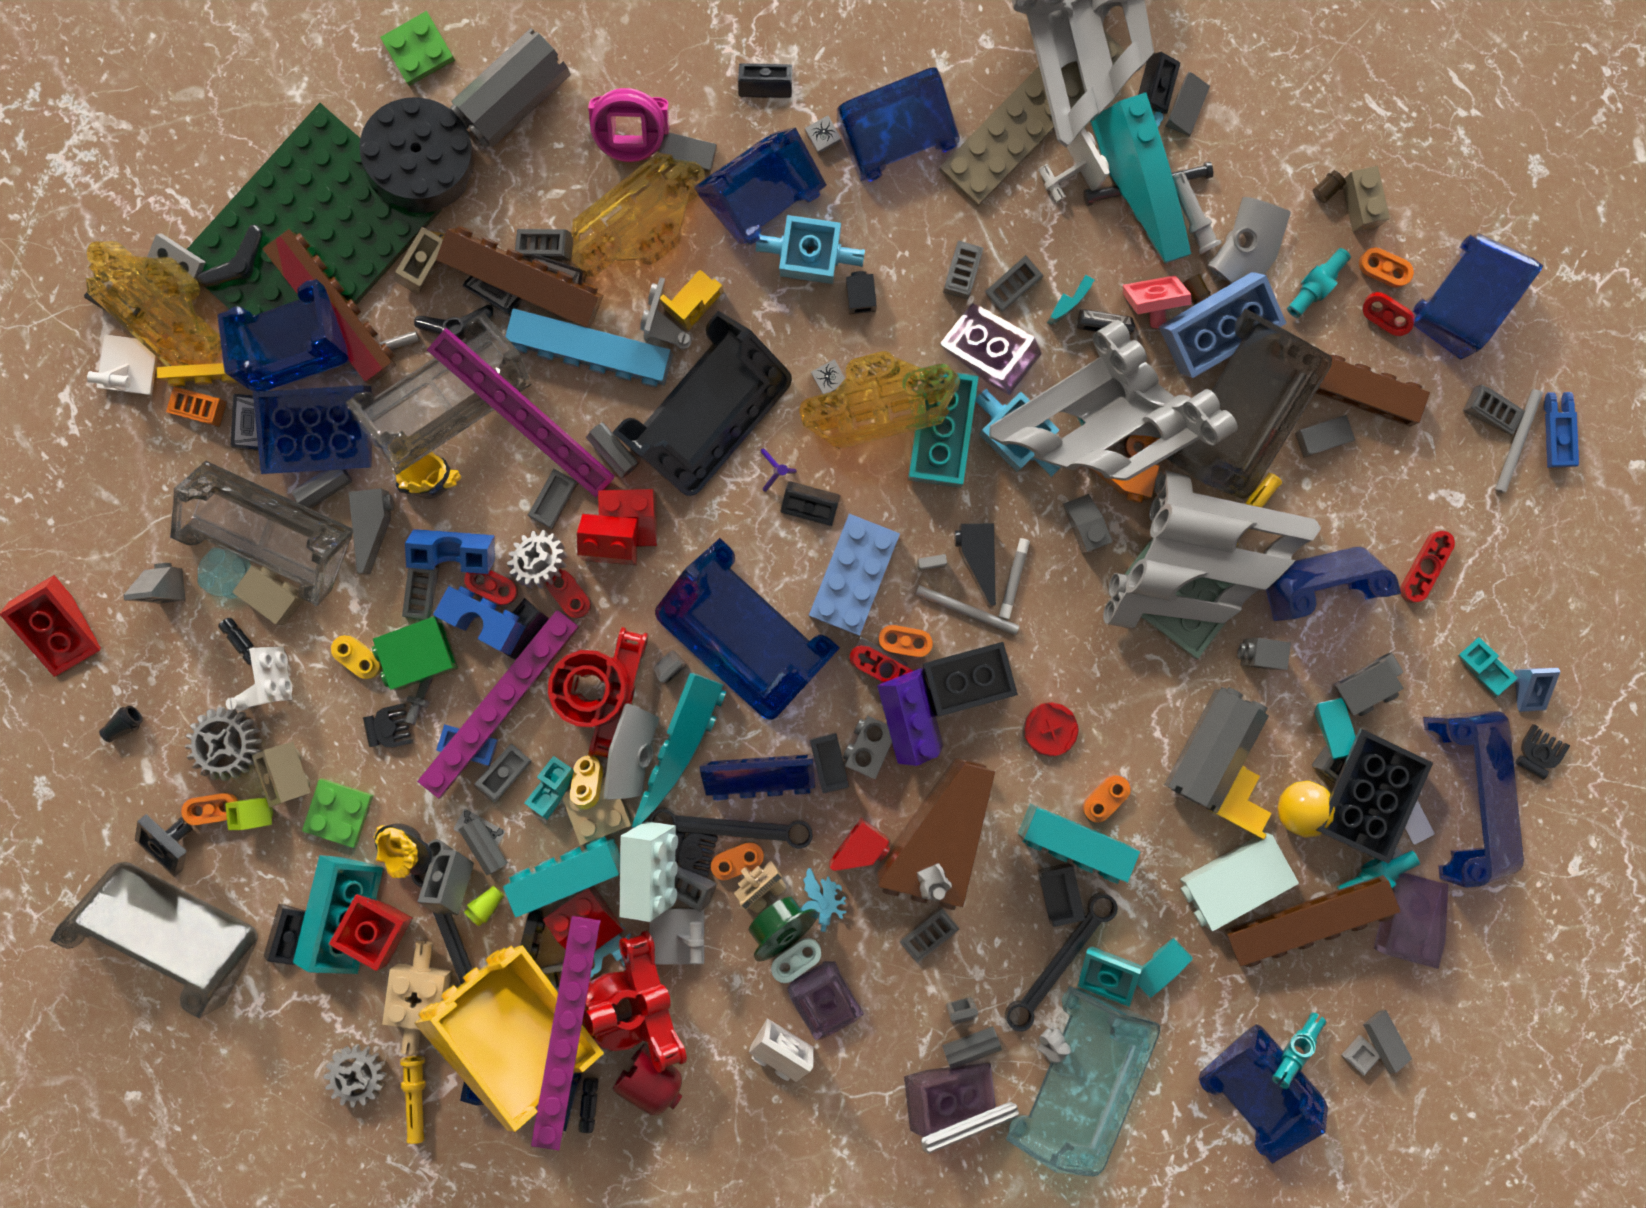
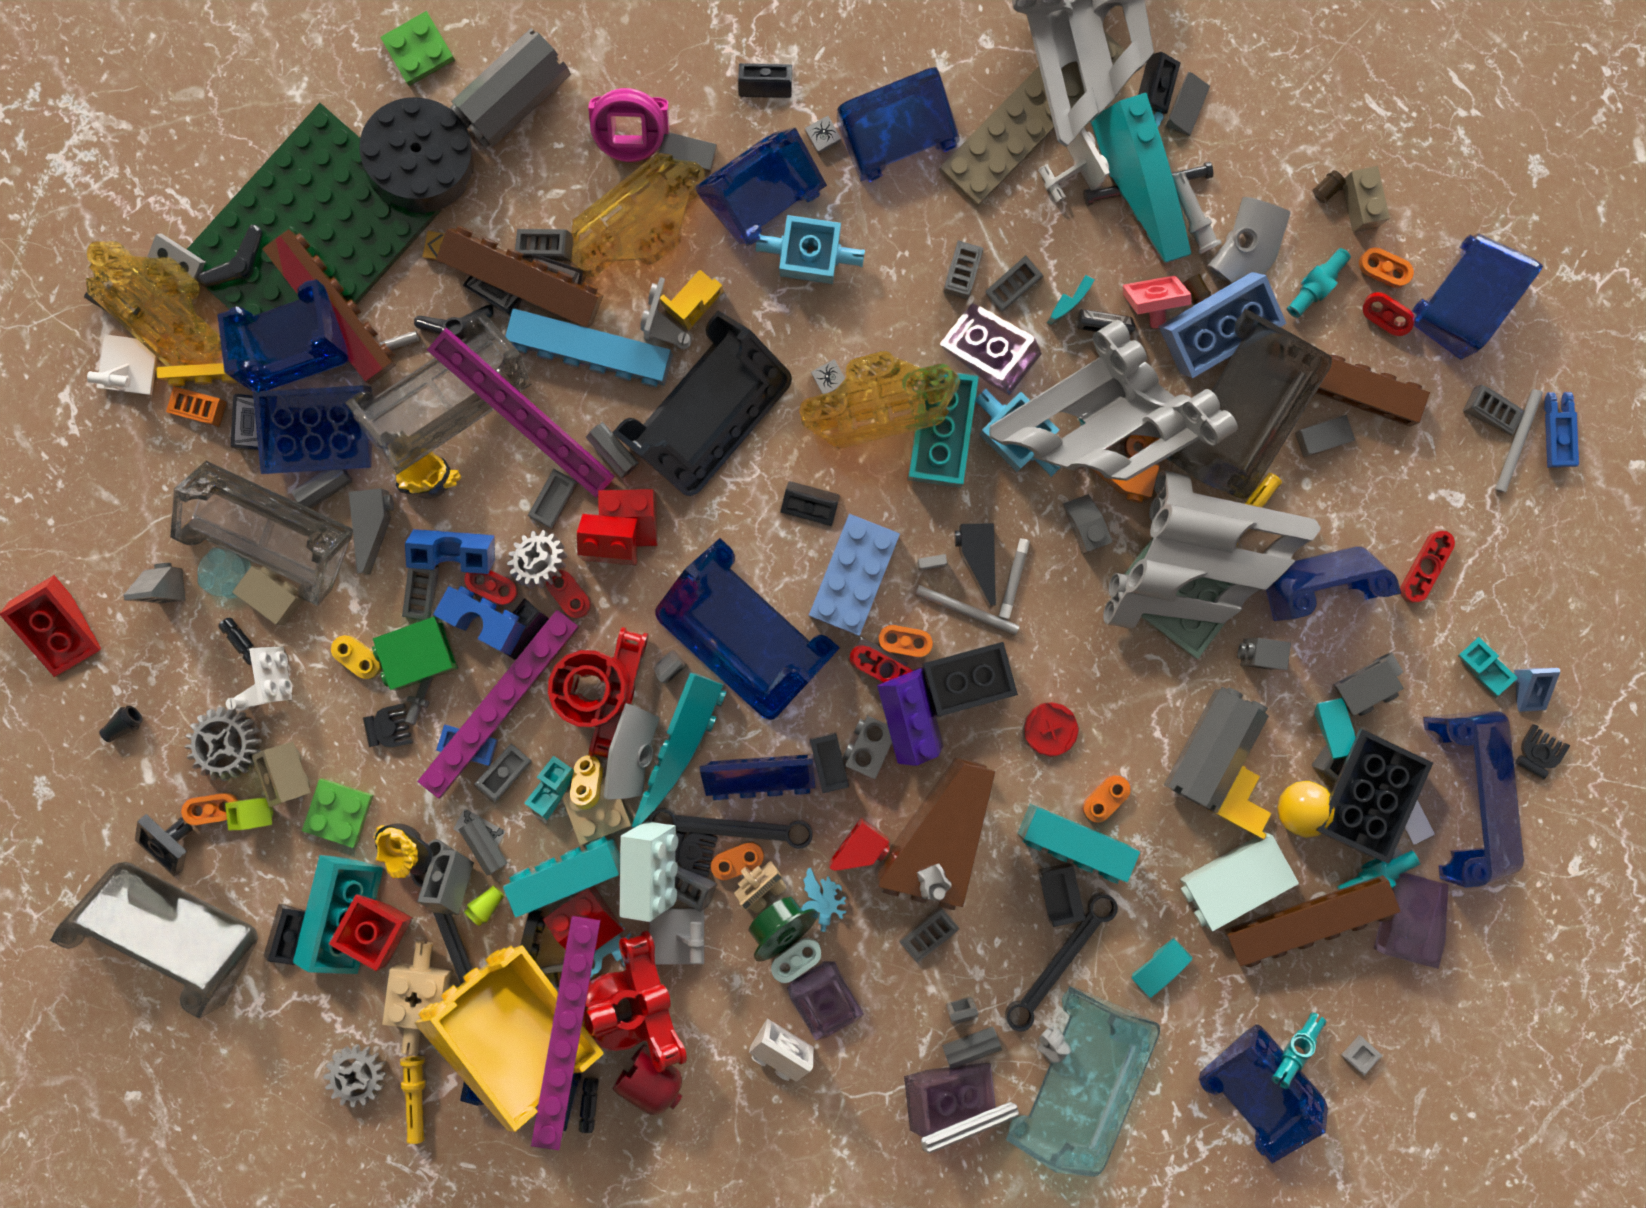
(418, 261): dark tan slope -> none
(779, 470): dark purple plant -> none
(861, 293): black brick -> none
(1109, 976): teal slope -> none
(1387, 1041): dark grey tile -> none

